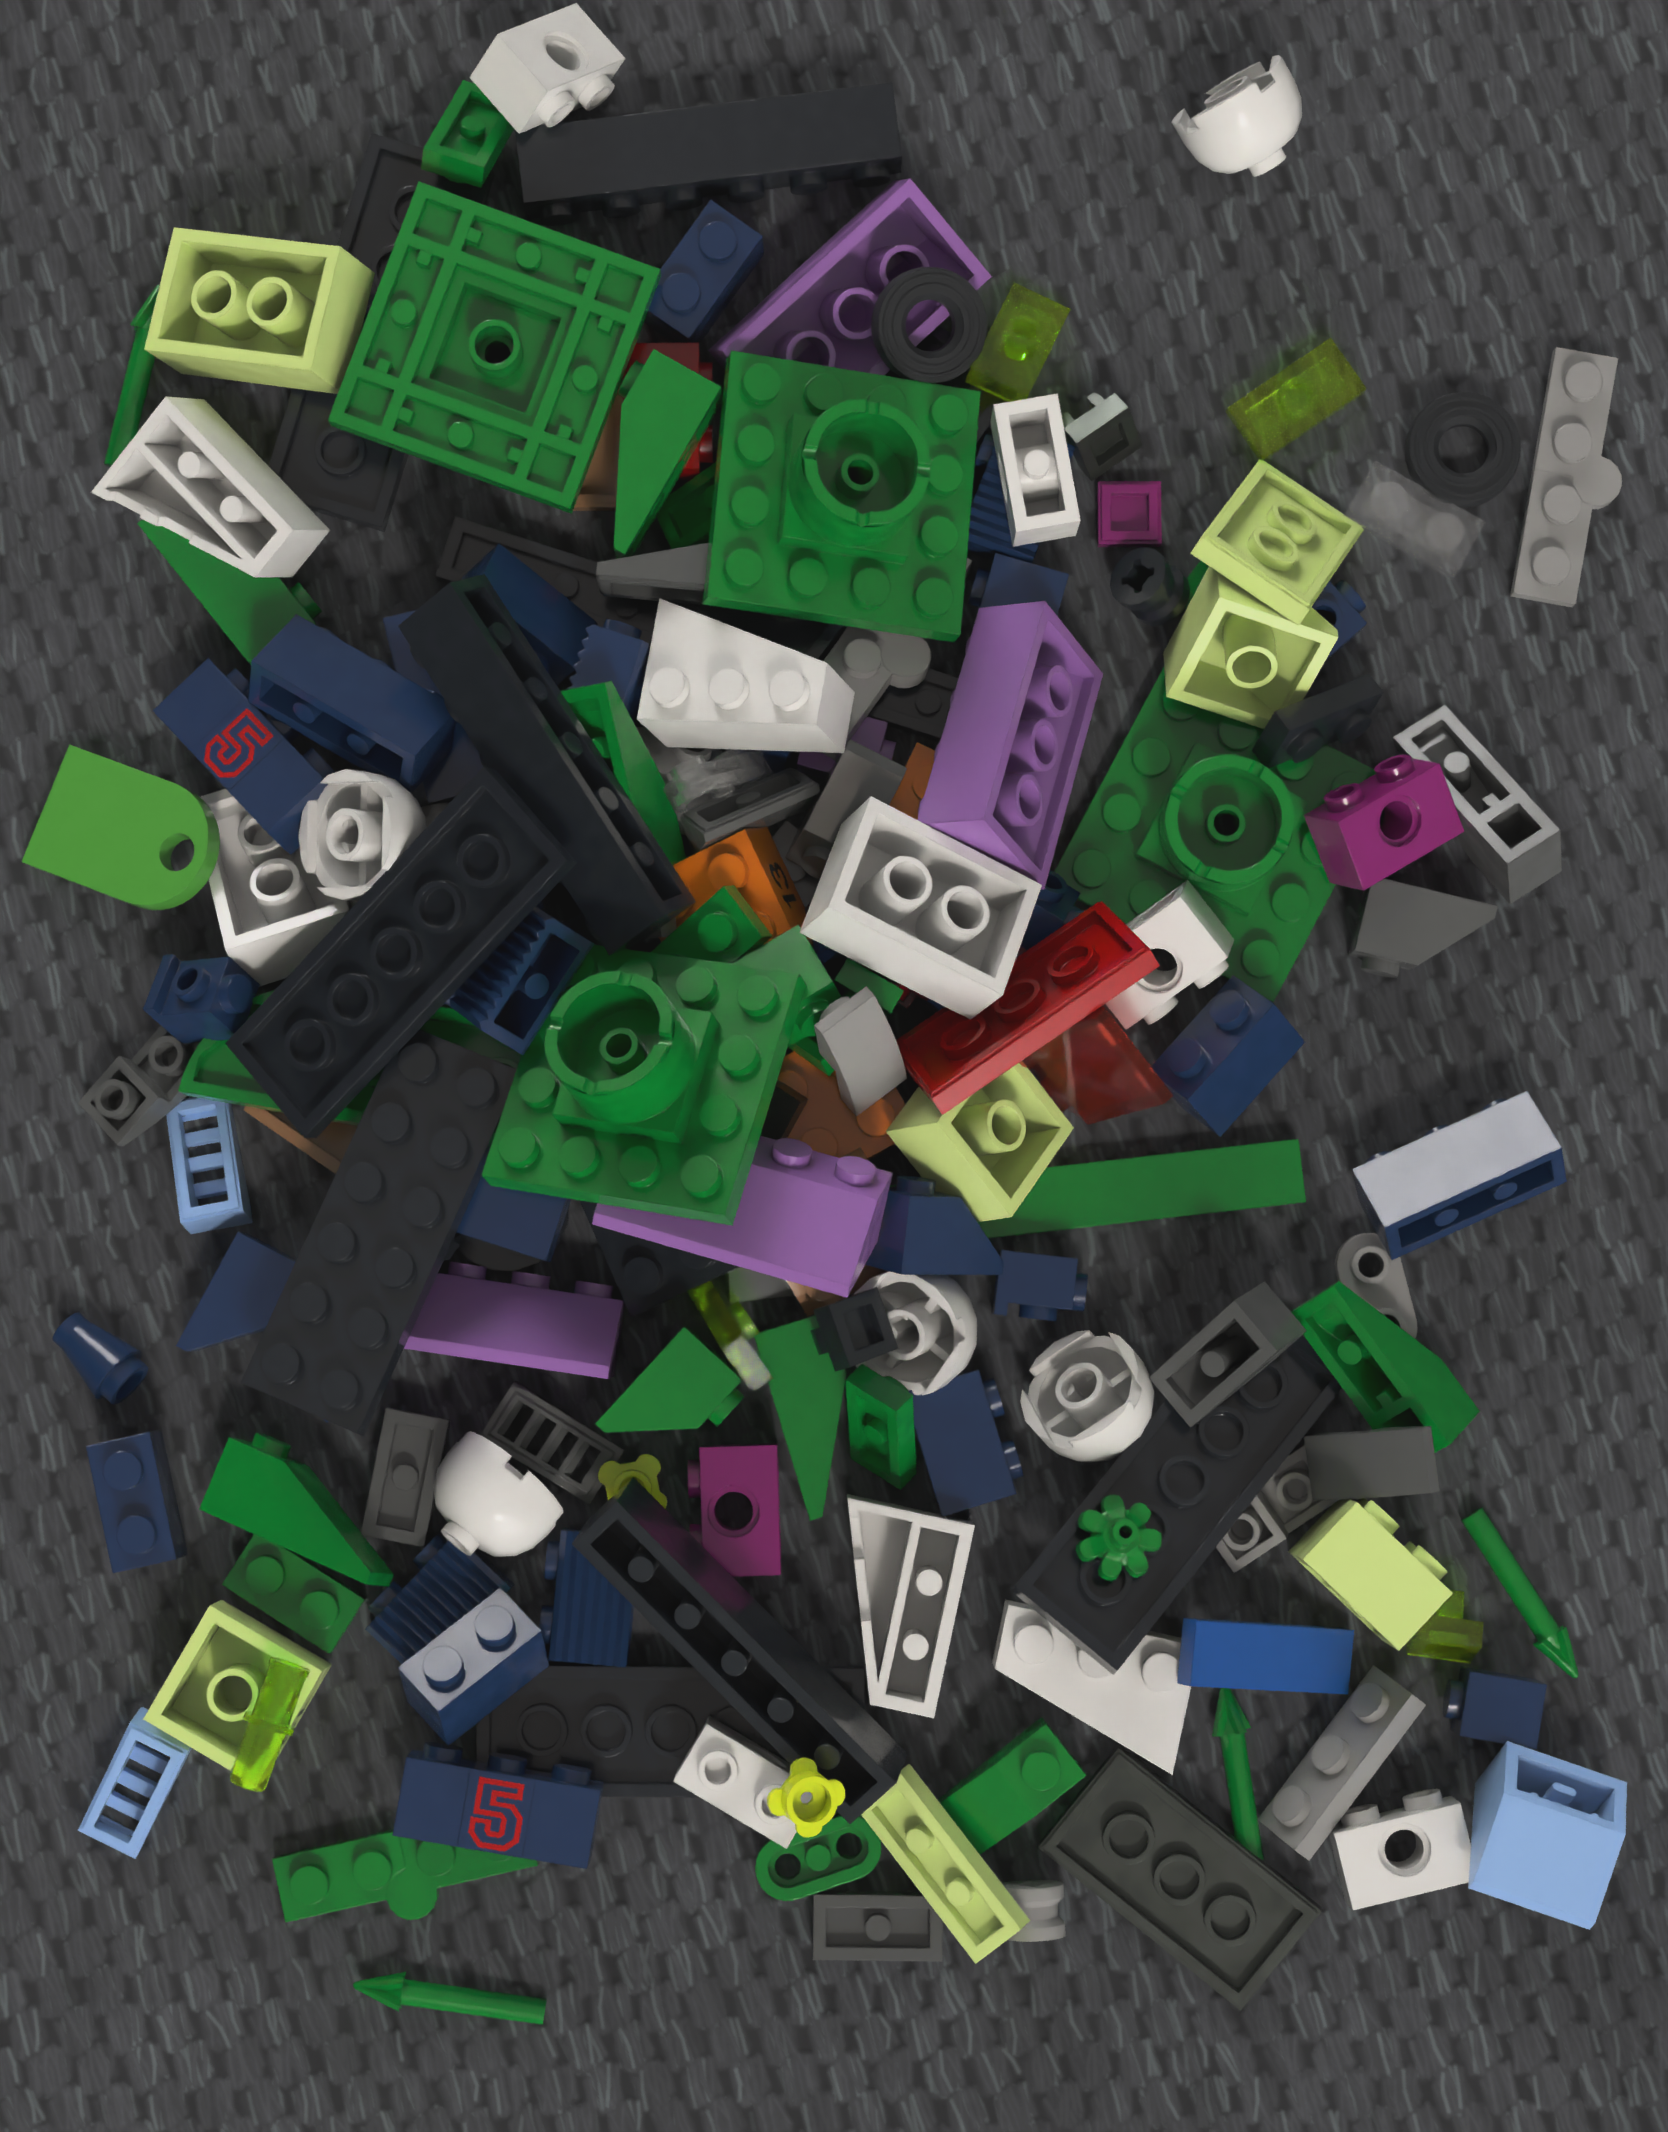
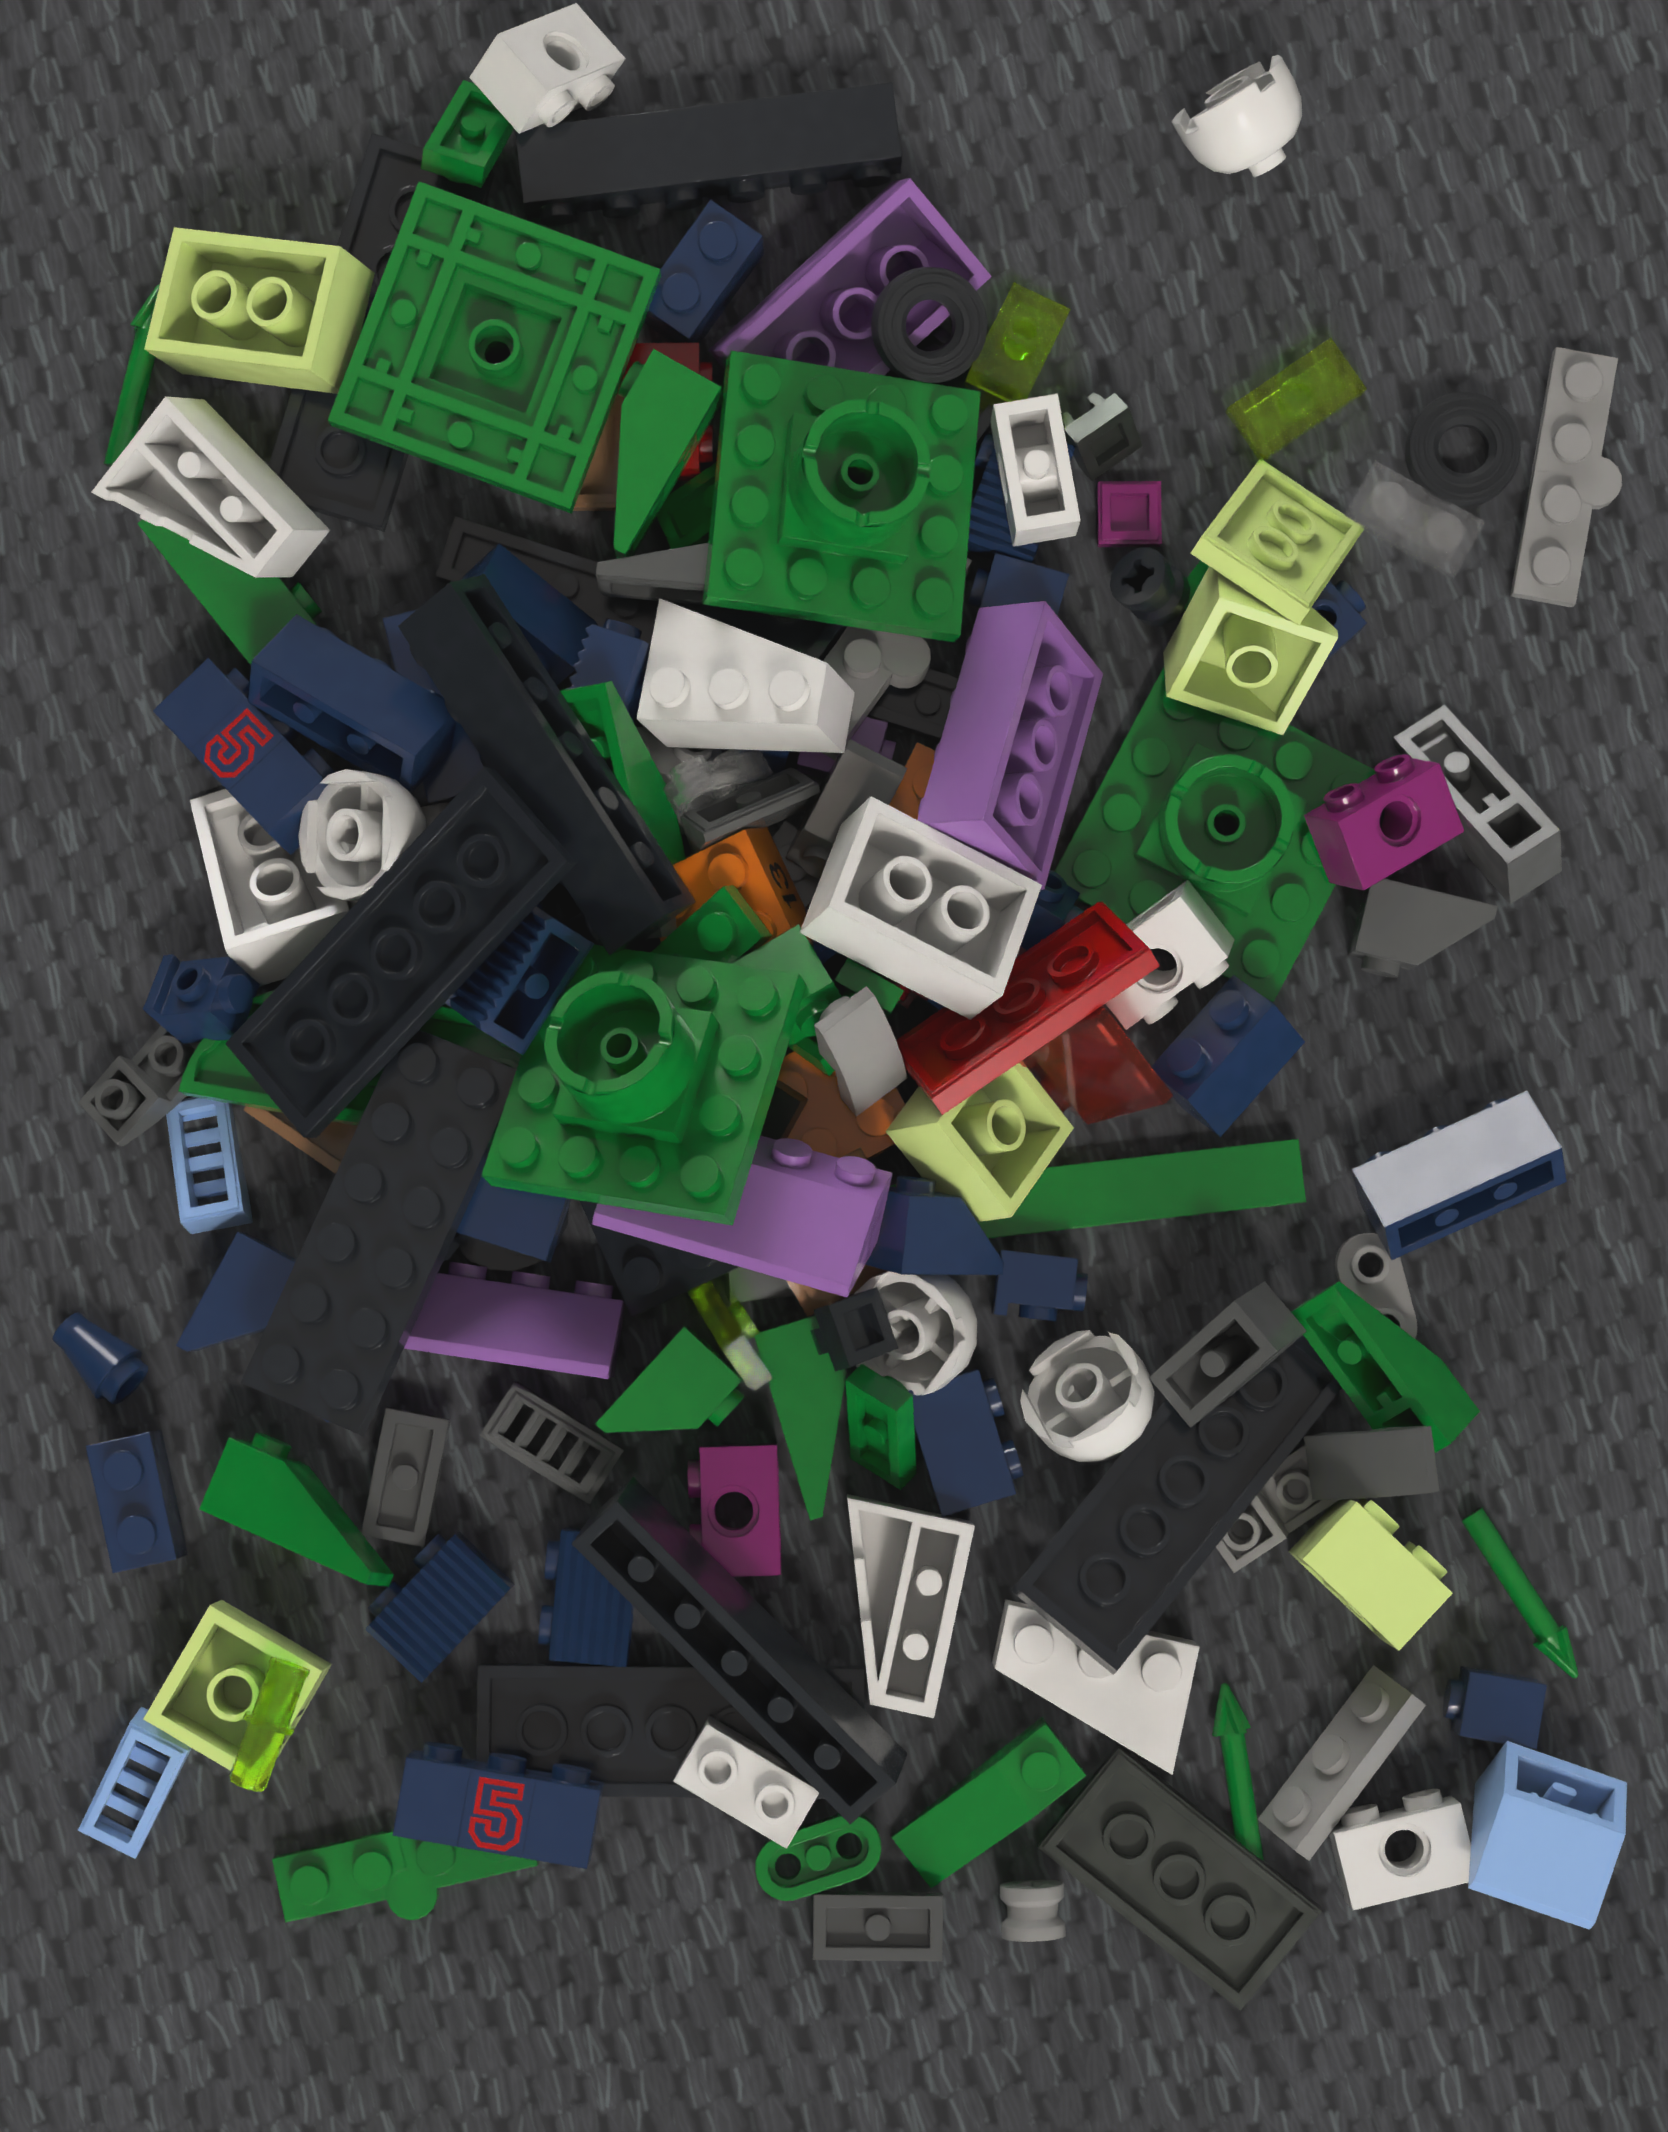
(118, 832): bright green tile -> none
(294, 1592): green plate -> none
(396, 1991): green piece -> none
(473, 1666): brick -> none
(491, 1501): white cylinder -> none
(644, 1470): neon yellow plate -> none
(819, 1810): neon yellow plate -> none
(945, 1866): yellowish green plate -> none
(1110, 1546): green plant -> none
(1265, 1656): blue tile -> none
(1317, 721): black plate -> none
(1447, 1634): clear neon green tile -> none

